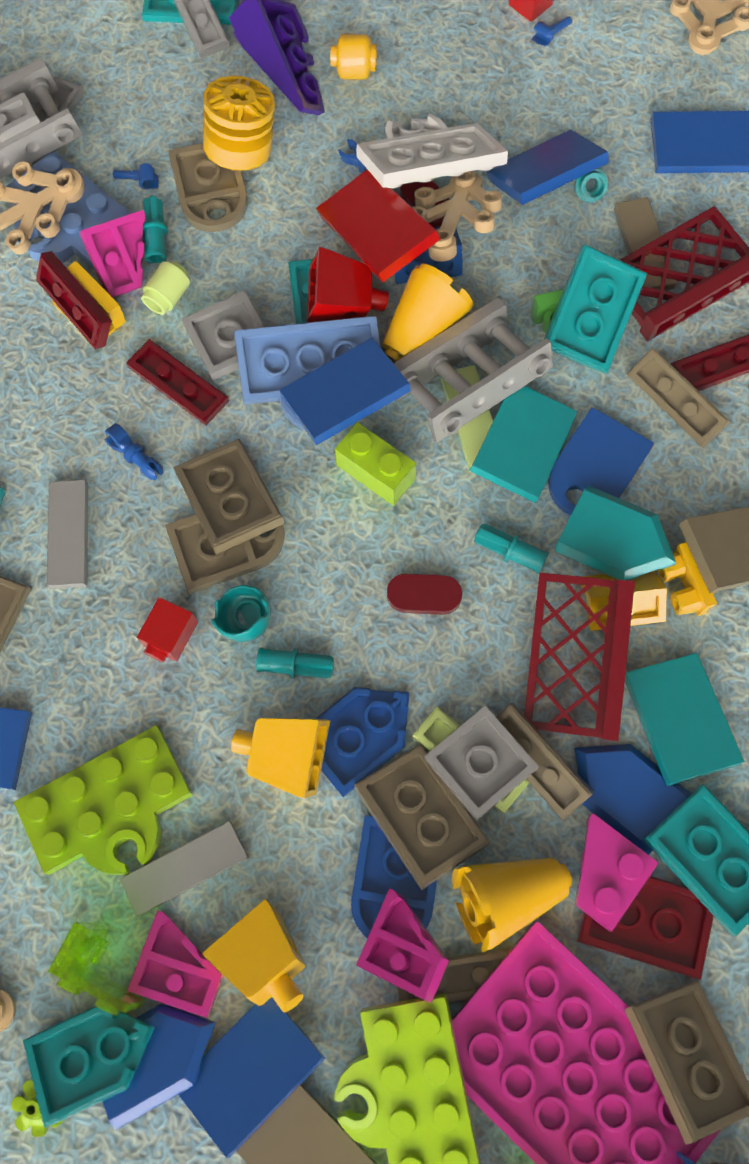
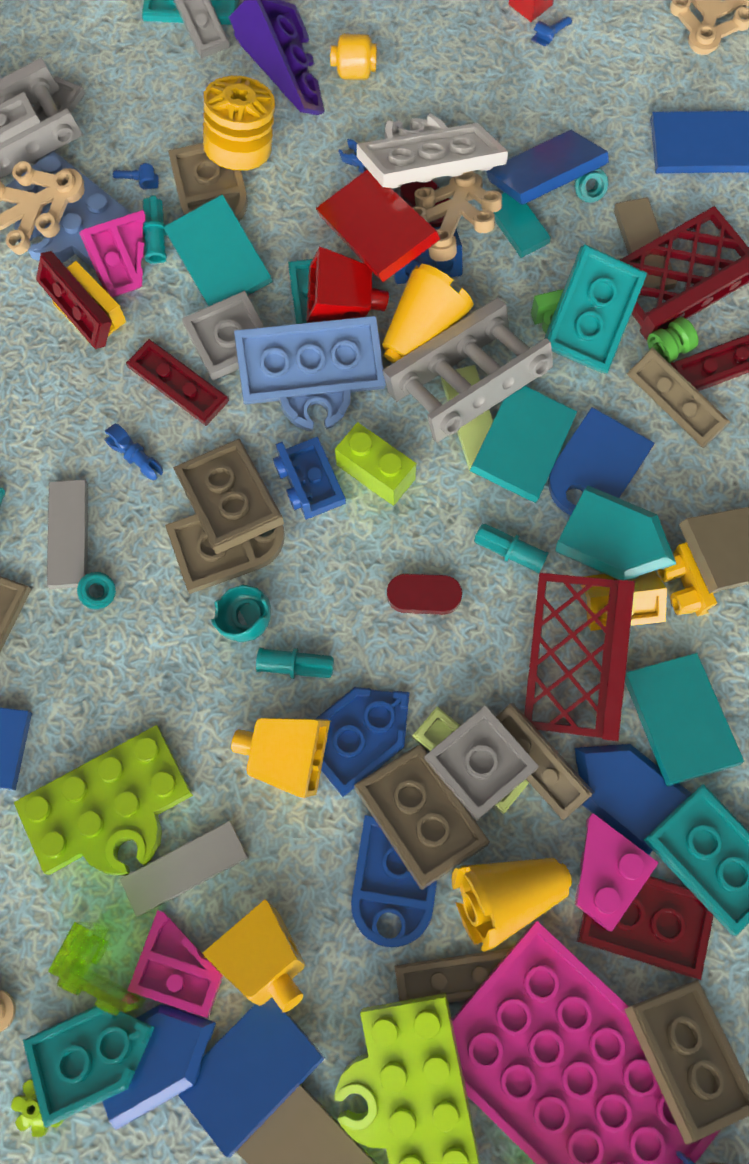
(99, 579): none -> teal plate
(165, 287): yellowish green brick -> none
(166, 631): red brick -> none
(217, 252): none -> teal tile
(310, 476): none -> blue bracket
(344, 390): blue tile -> none
(403, 950): dark pink wing -> none
(521, 226): none -> teal tile
(676, 339): none -> bright green wheel

